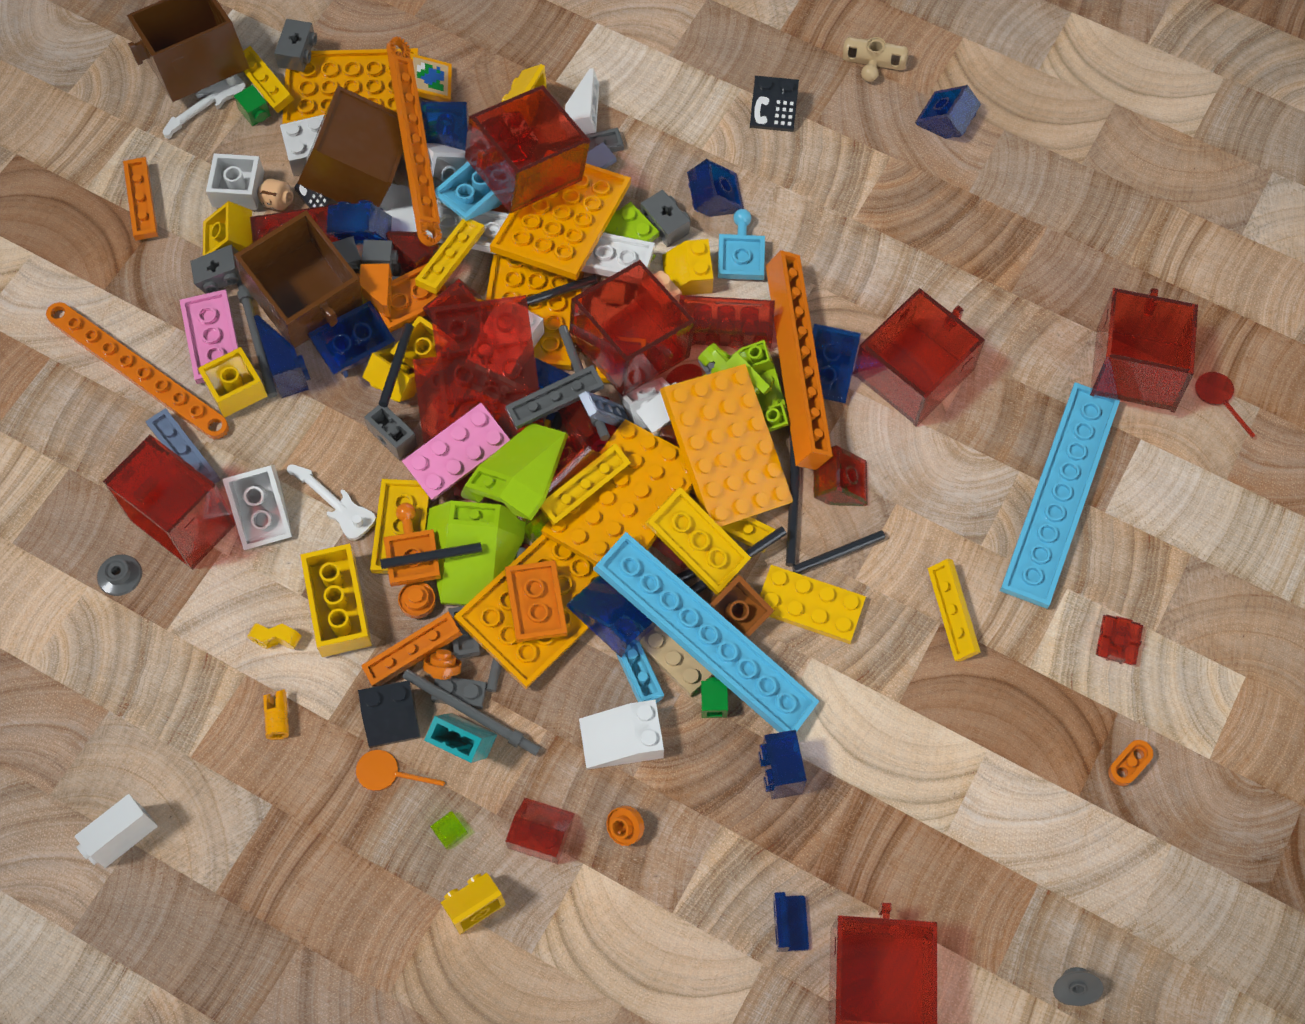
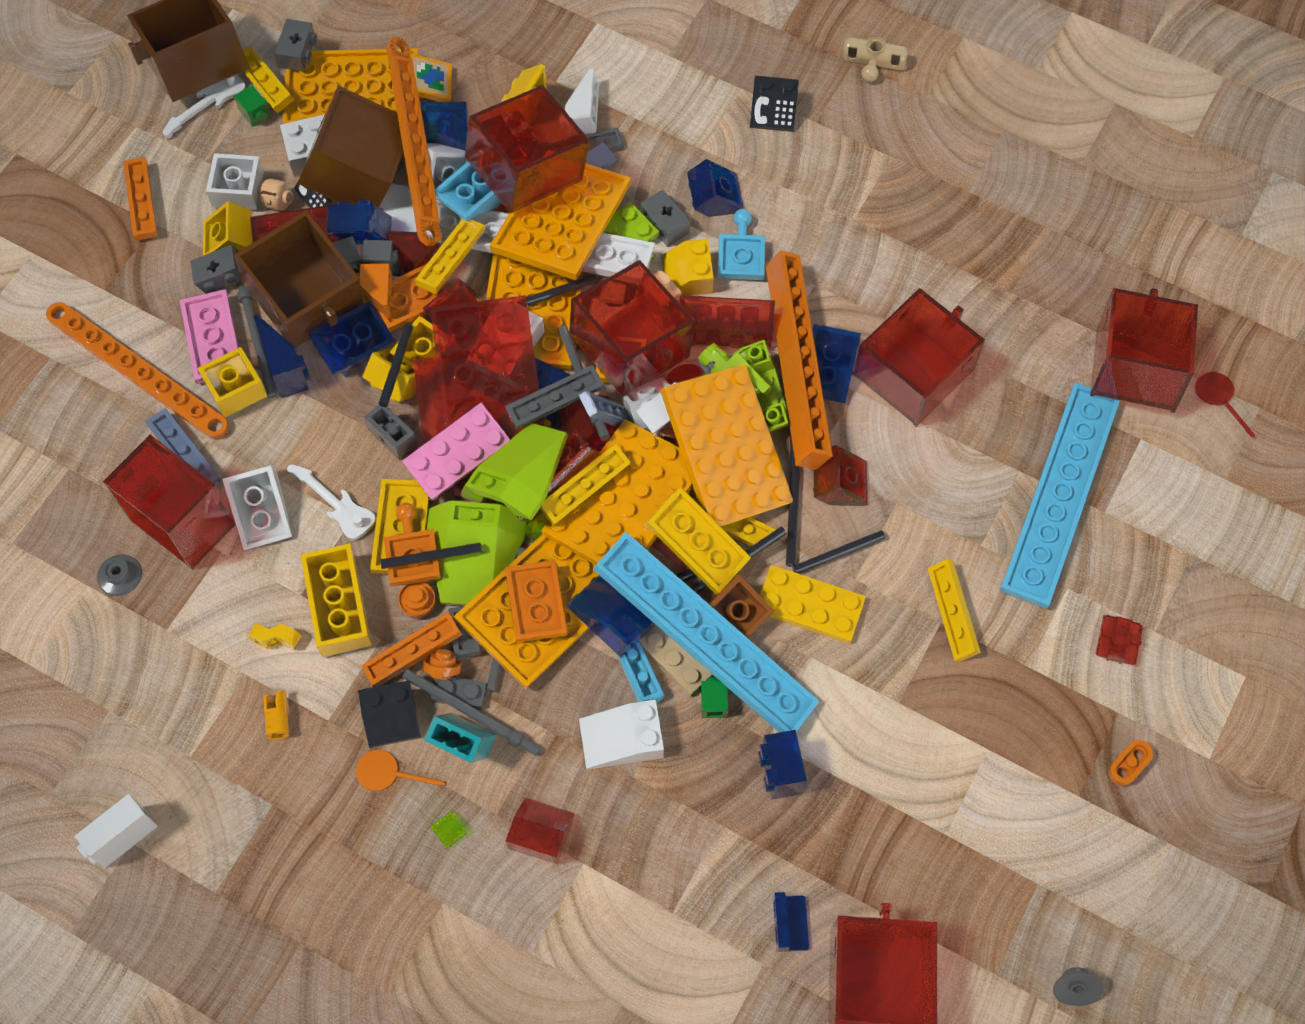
(473, 902): yellow slope -> none
(625, 825): orange plate -> none
(949, 112): clear blue slope -> none

